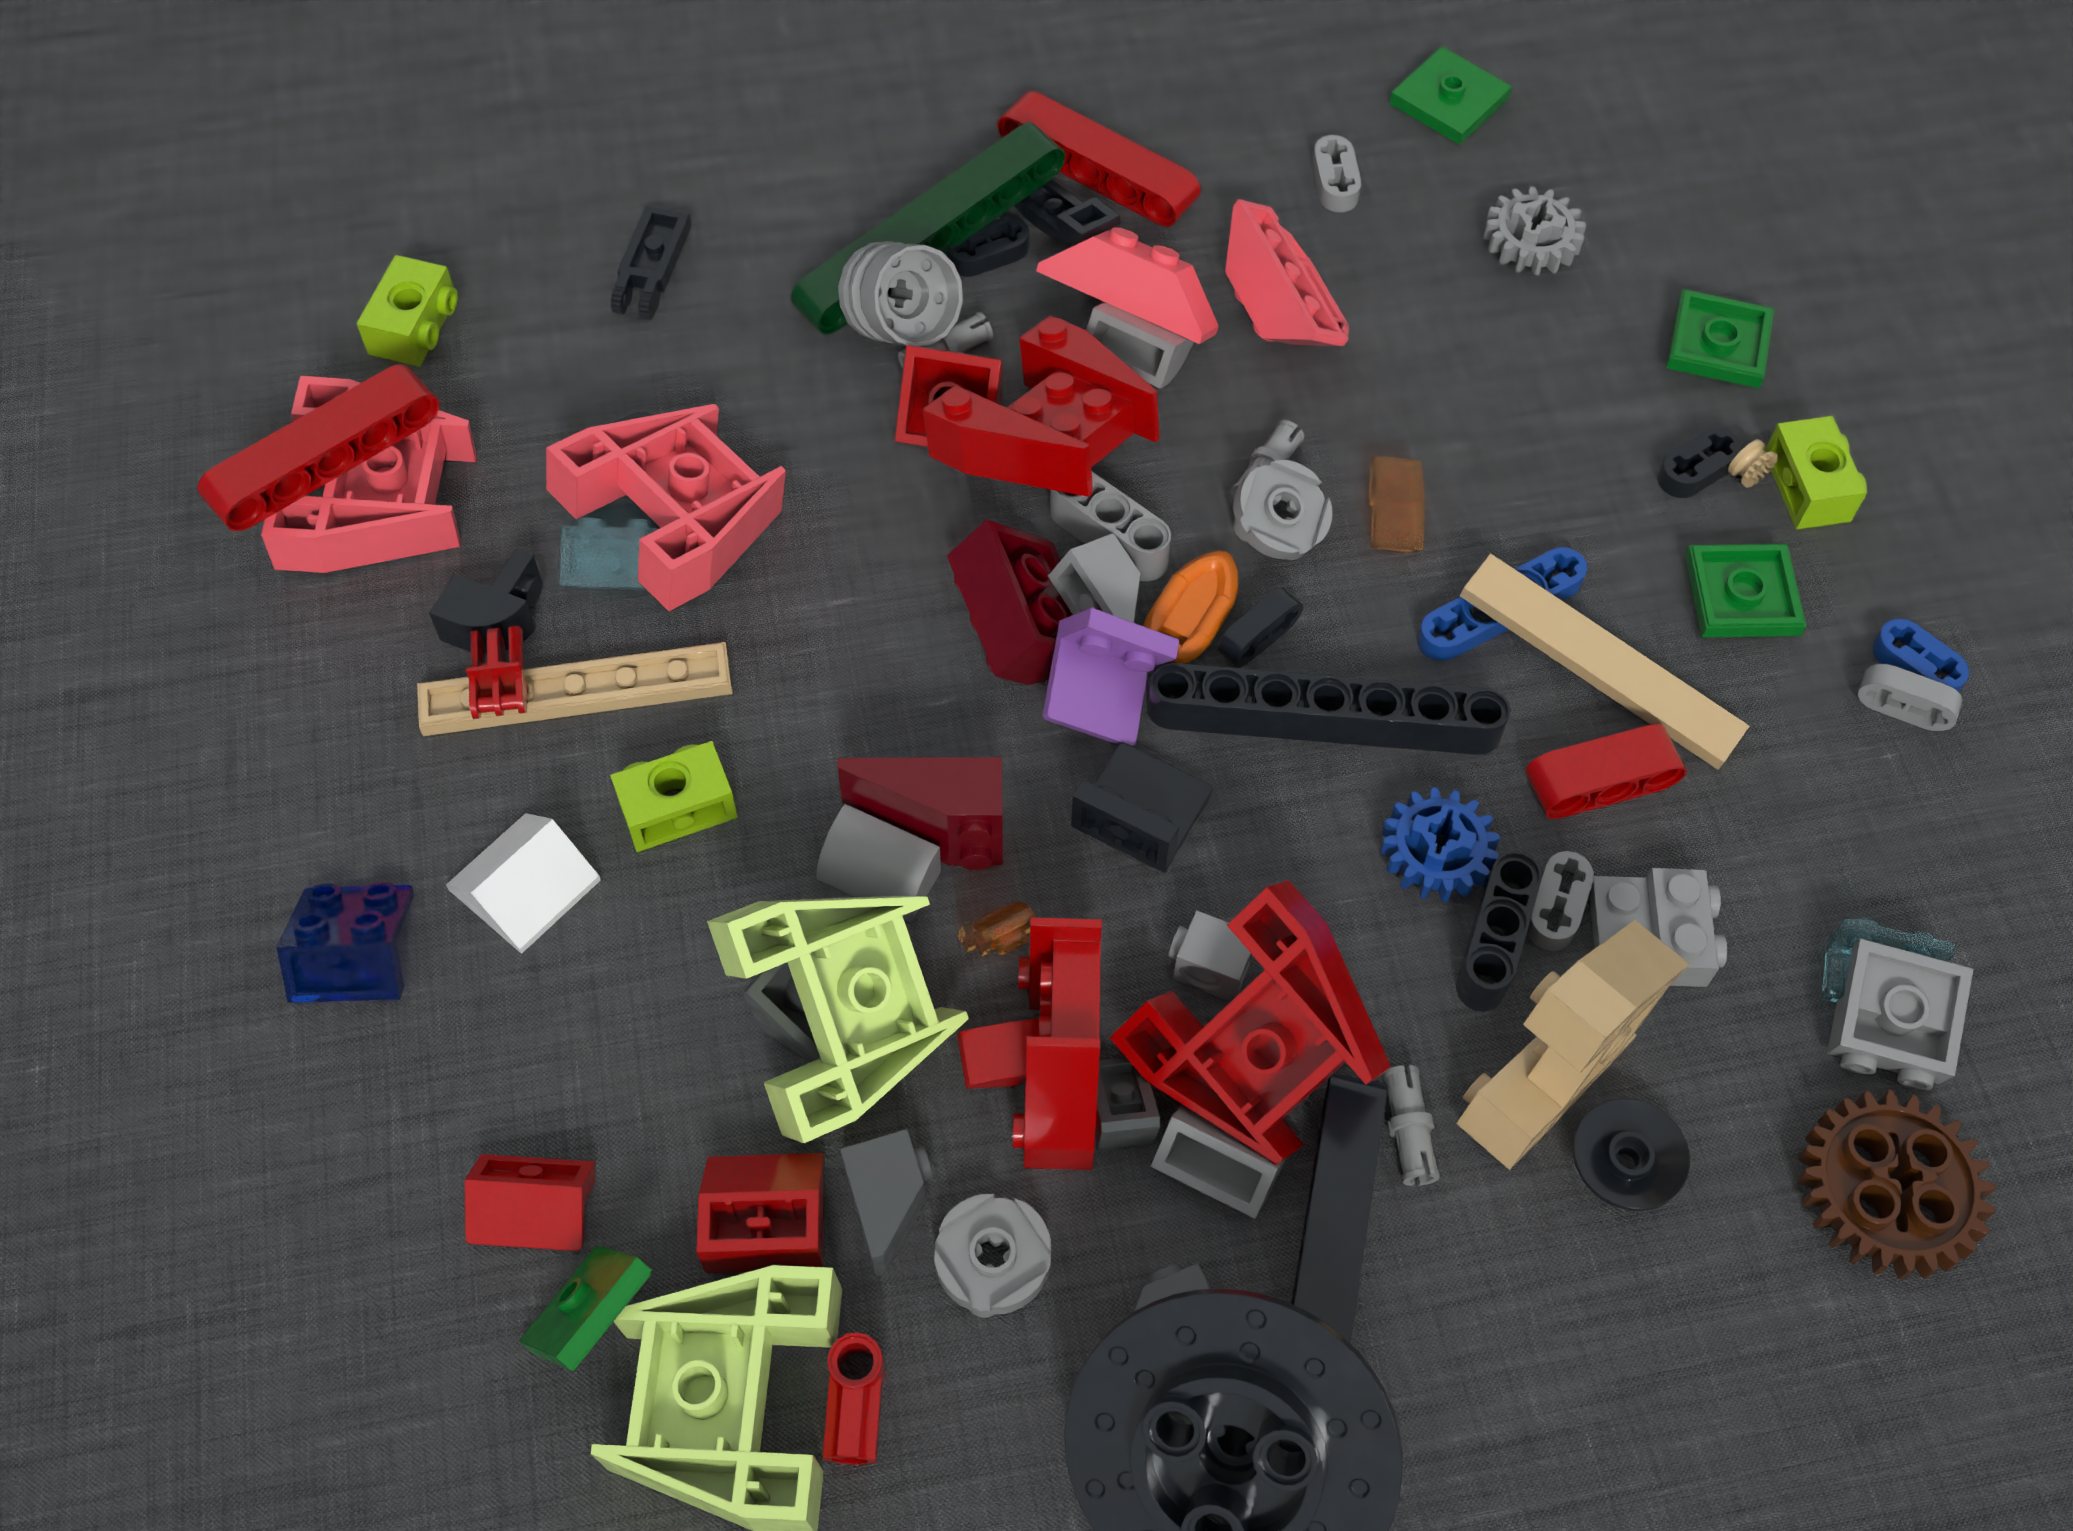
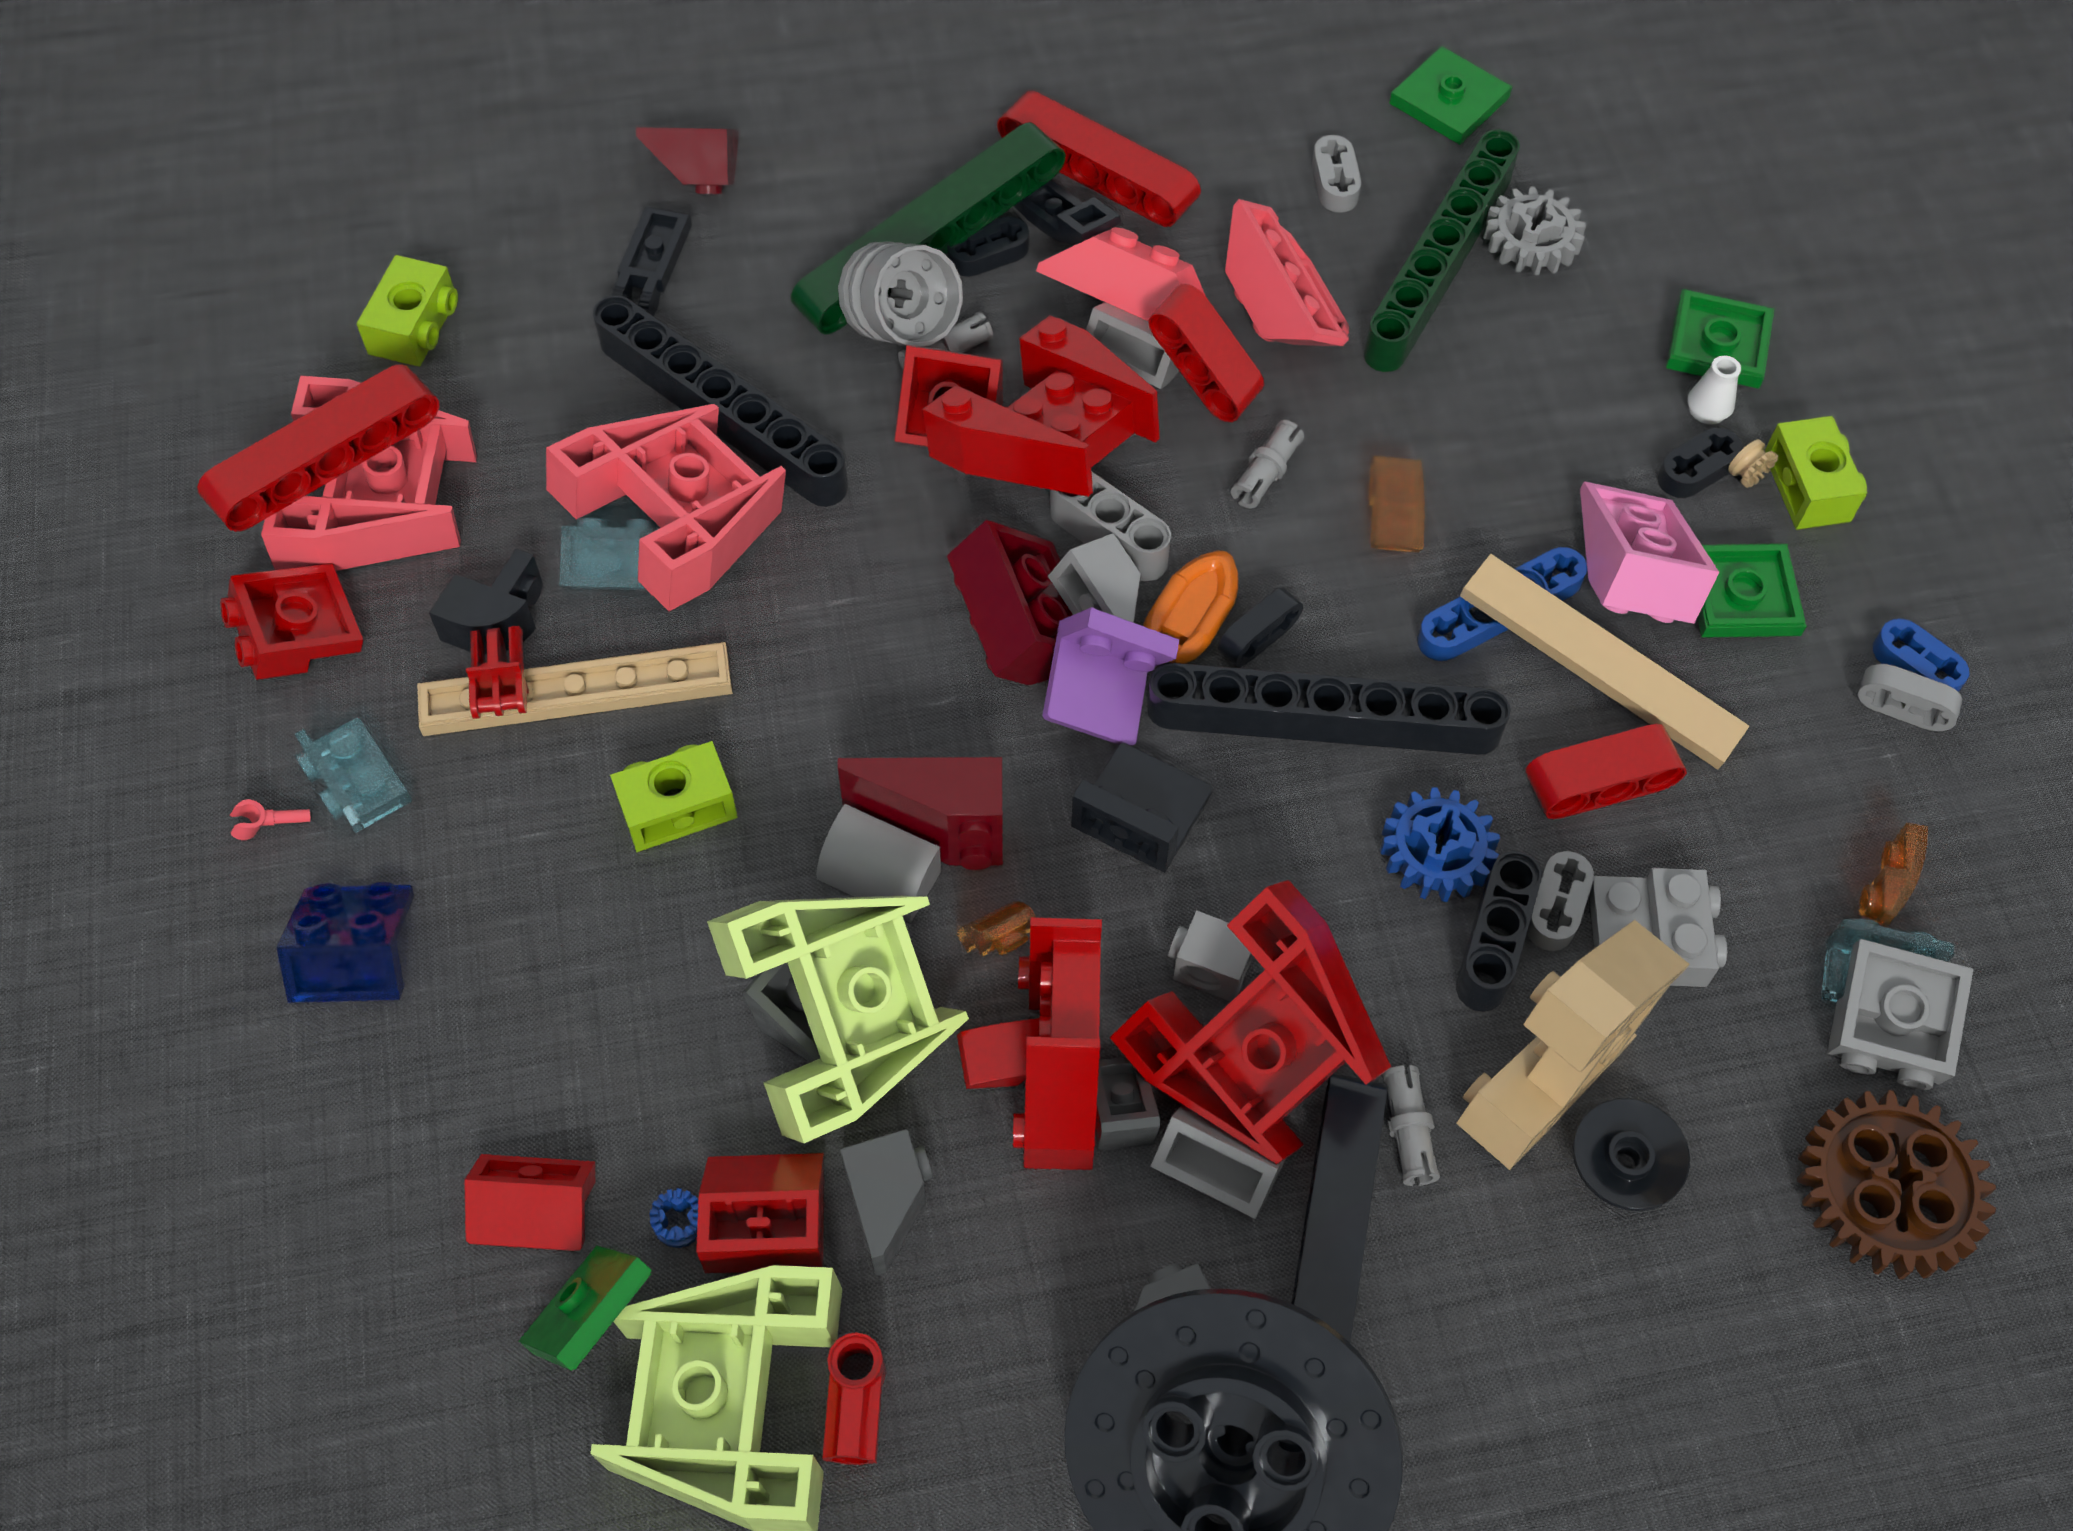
(262, 817): none -> coral hand
(289, 619): none -> red plate
(355, 774): none -> clear light blue bracket
(525, 880): white slope -> none
(679, 1201): none -> blue bush
(695, 154): none -> dark red slope
(745, 415): none -> black beam
(989, 1288): light grey plate -> none
(1206, 352): none -> red beam
(1263, 528): light grey plate -> none
(1440, 251): none -> dark green beam
(1643, 555): none -> bright pink slope
(1715, 392): none -> white cone
(1899, 874): none -> clear orange slope

